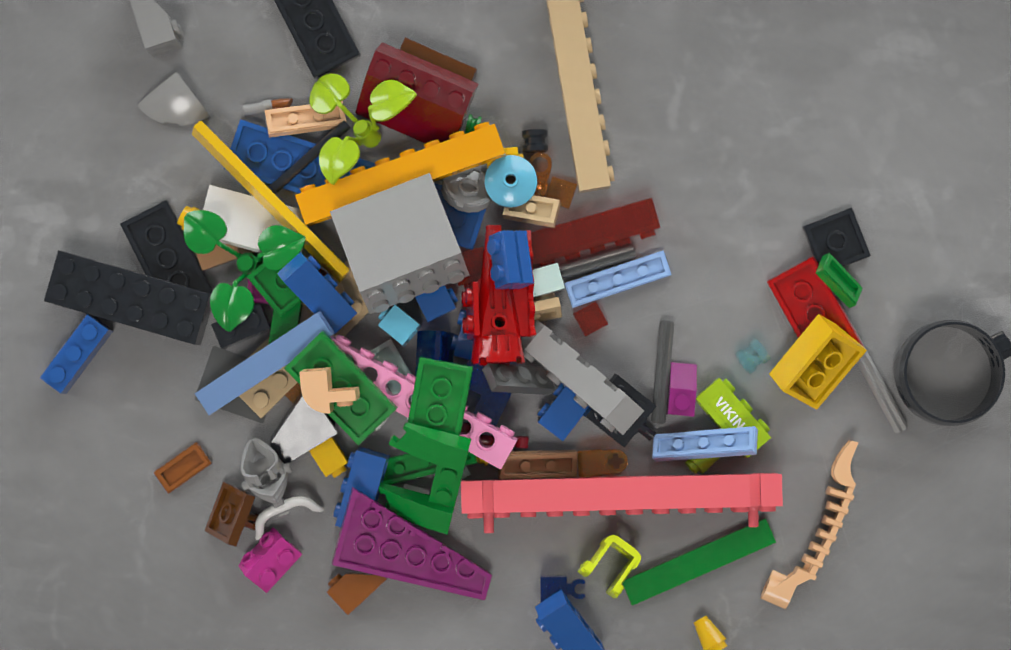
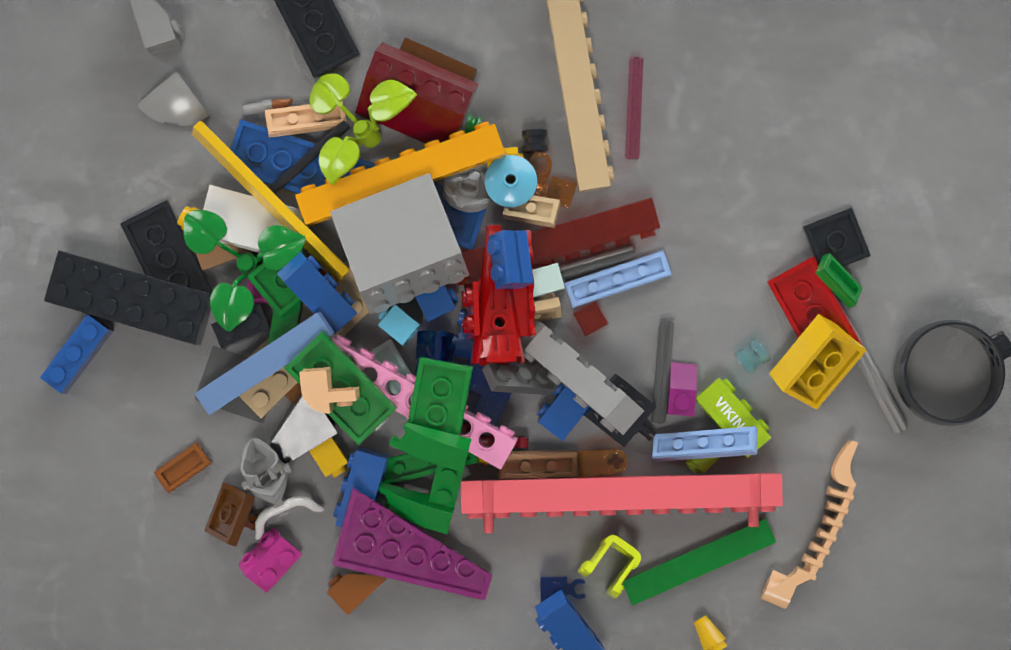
(634, 108): none -> clear pink axle

